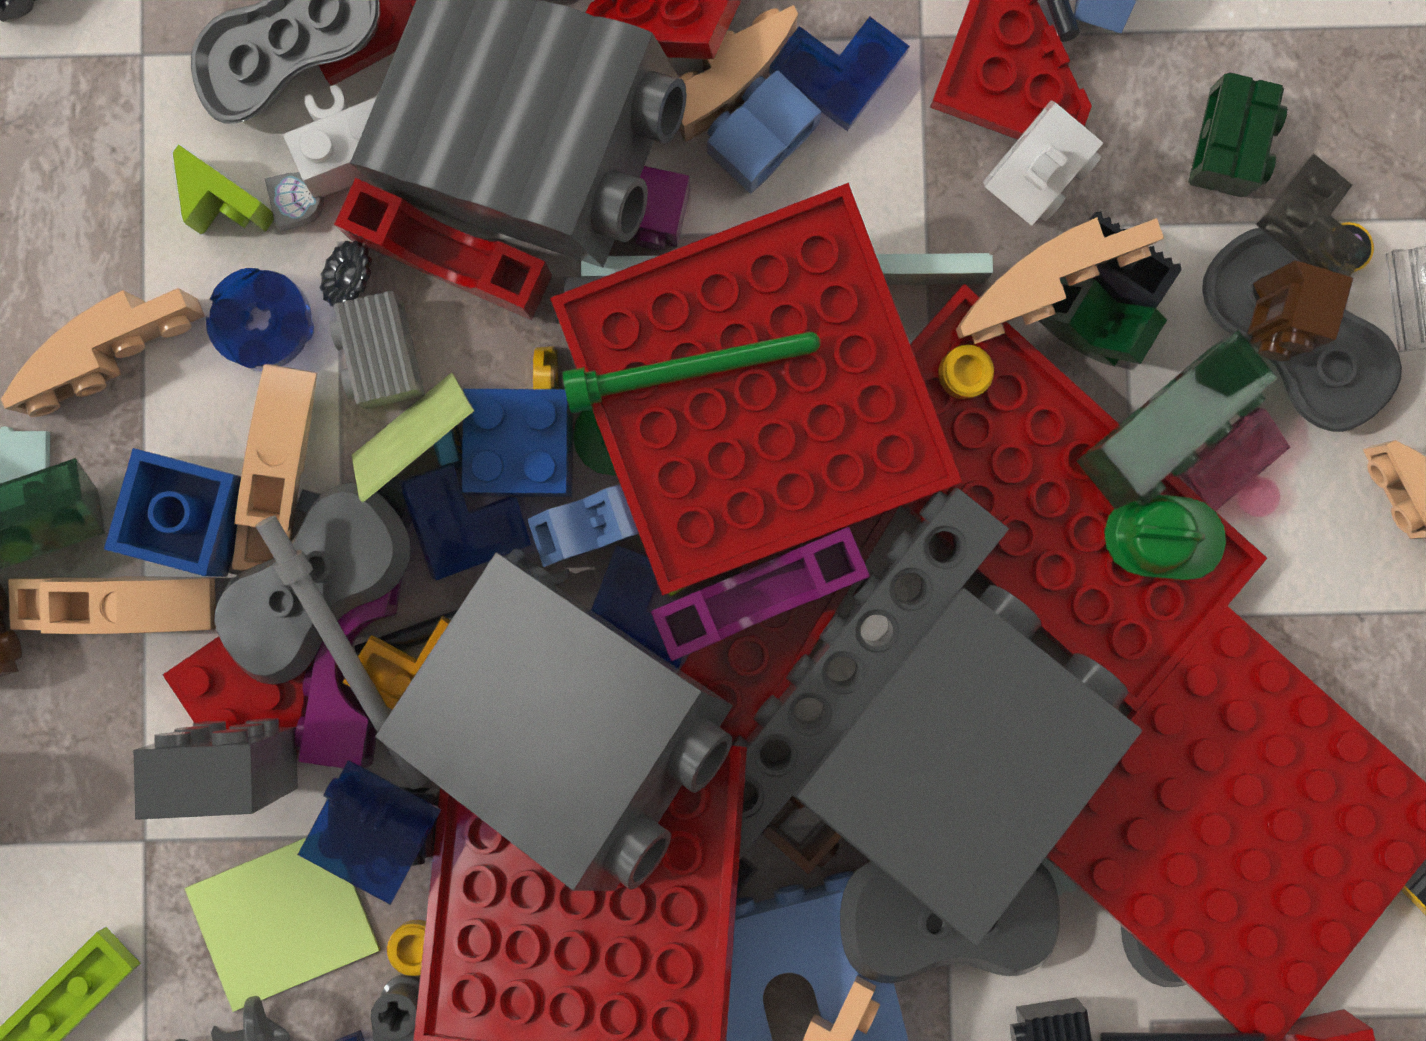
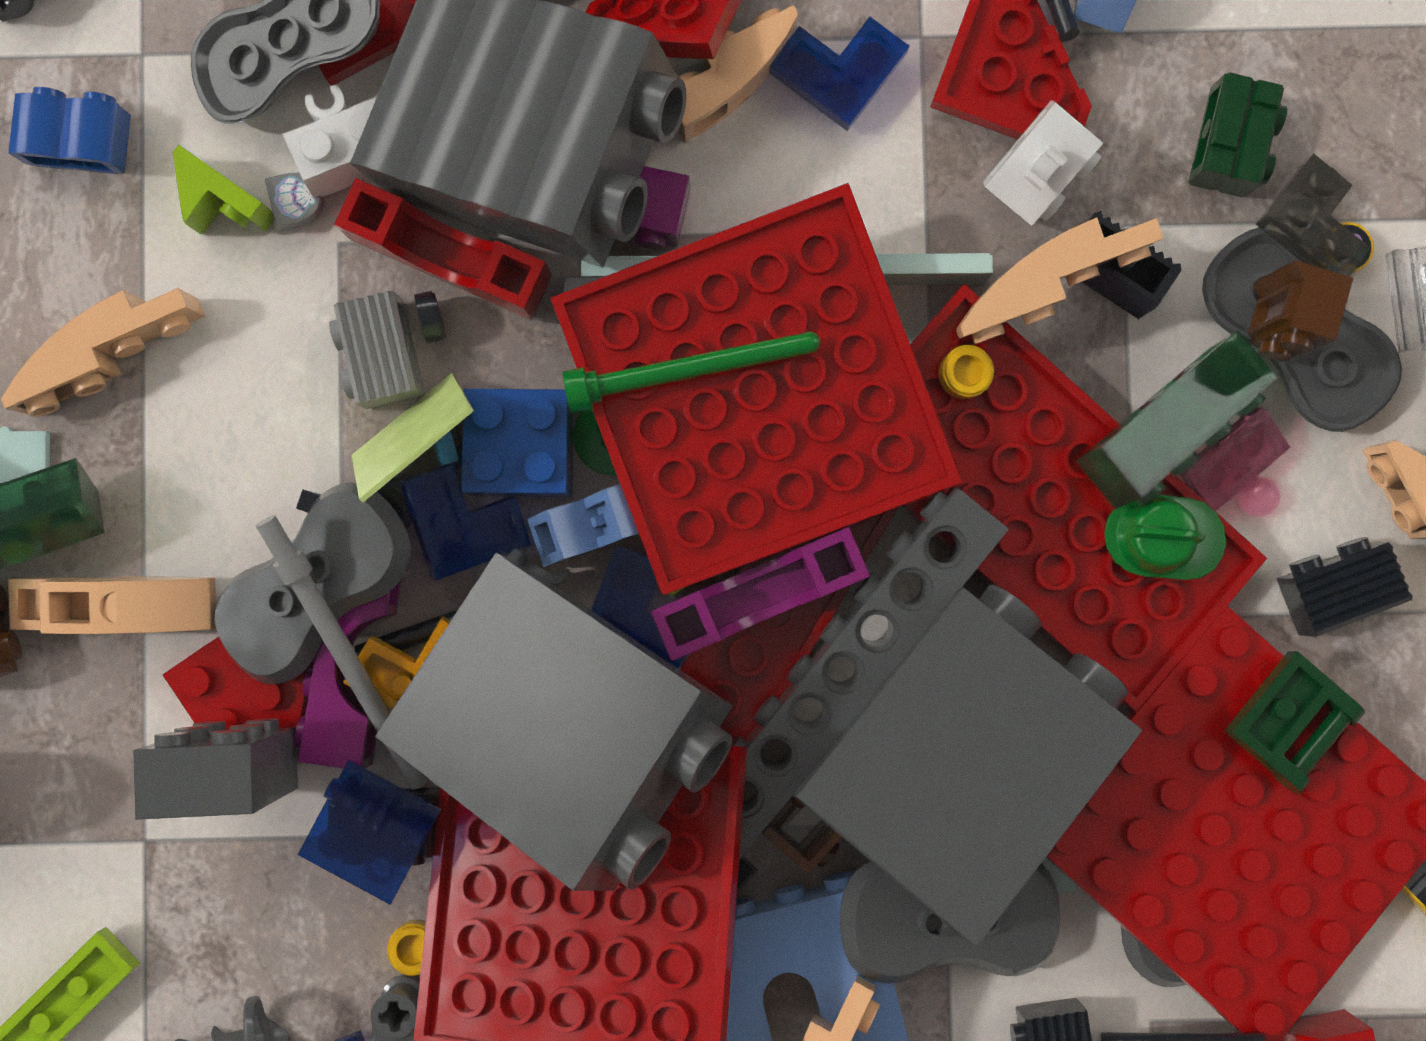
(69, 131): none -> blue brick
(176, 514): blue brick -> none
(231, 310): clear blue plate -> none
(273, 459): light nougat slope -> none
(279, 924): yellowish green piece -> none
(345, 273): black piece -> none
(430, 316): none -> black tile
(545, 368): yellow tile -> none
(763, 130): medium blue brick -> none
(1103, 326): dark green brick -> none
(1283, 710): none -> dark green plate
(1343, 587): none -> black brick

